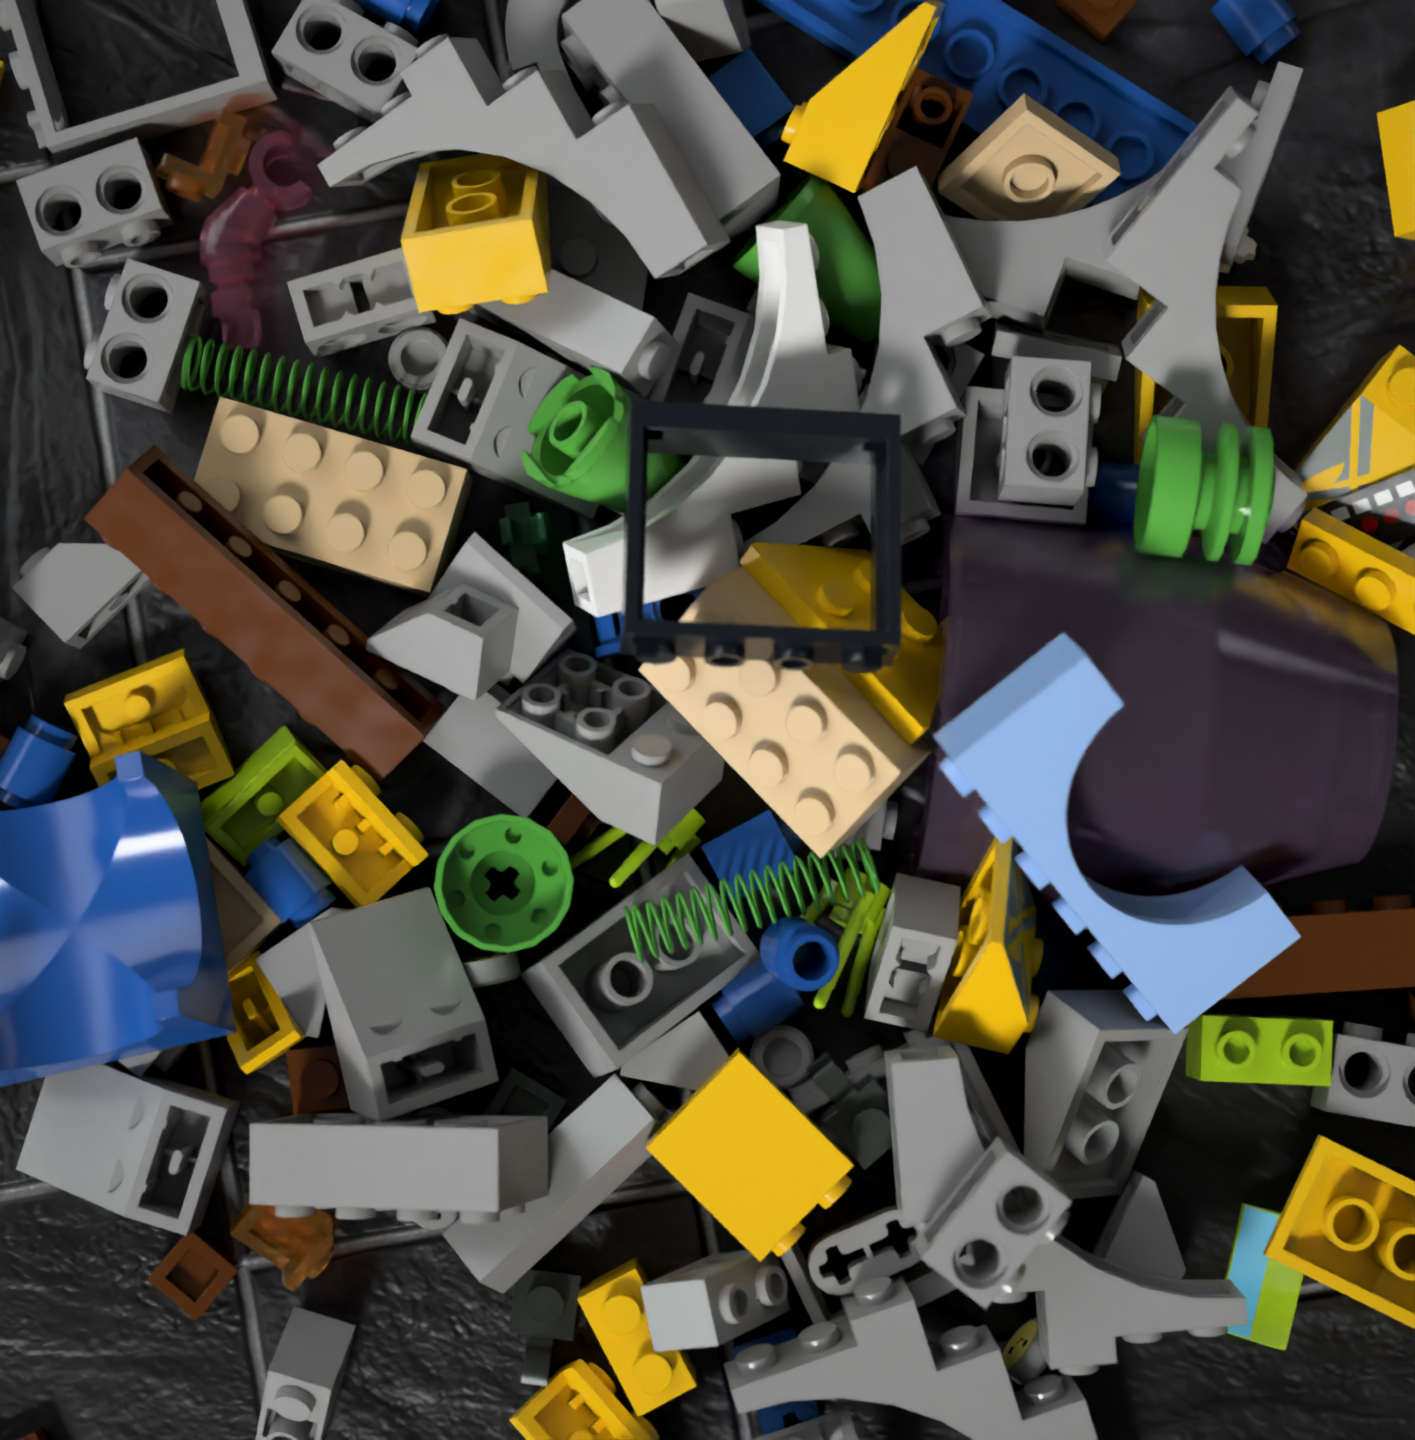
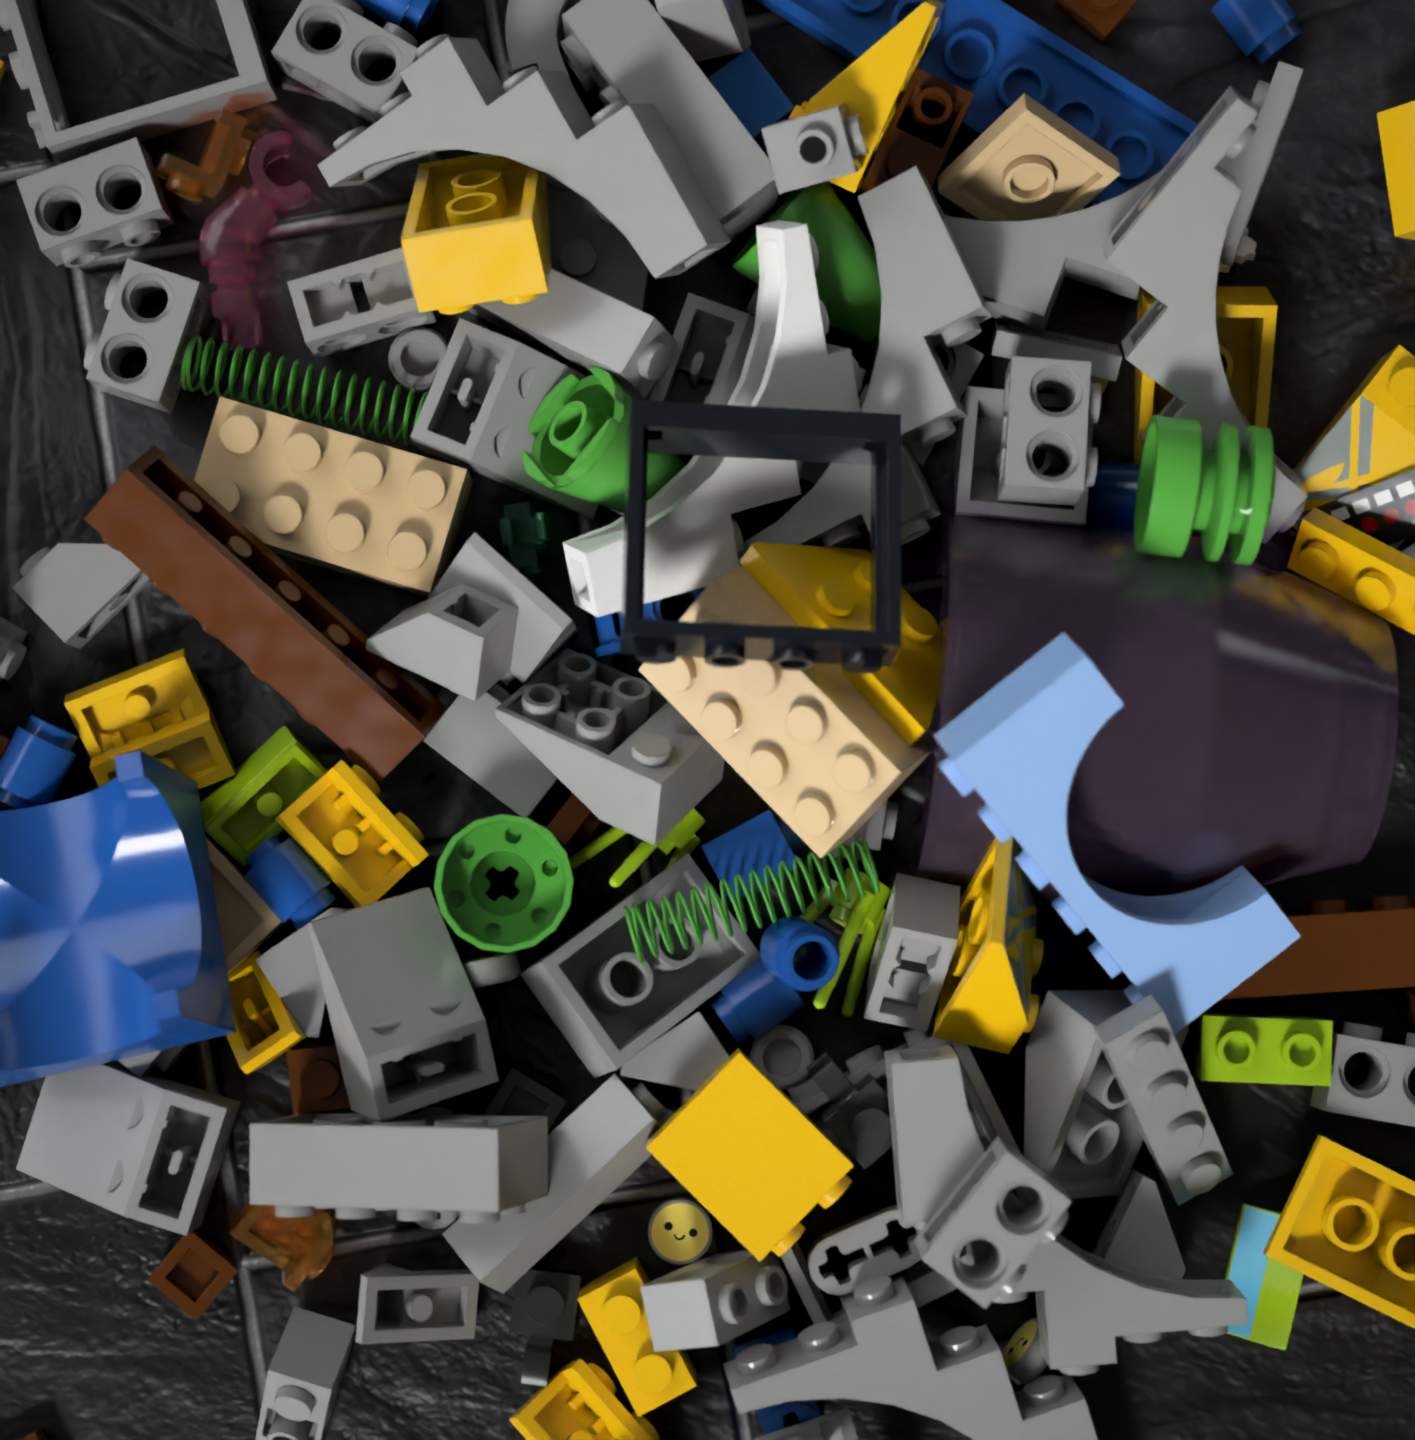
(416, 1305): none -> light grey slope
(680, 1230): none -> light yellow tile
(815, 147): none -> light grey brick
(1163, 1099): none -> light grey plate

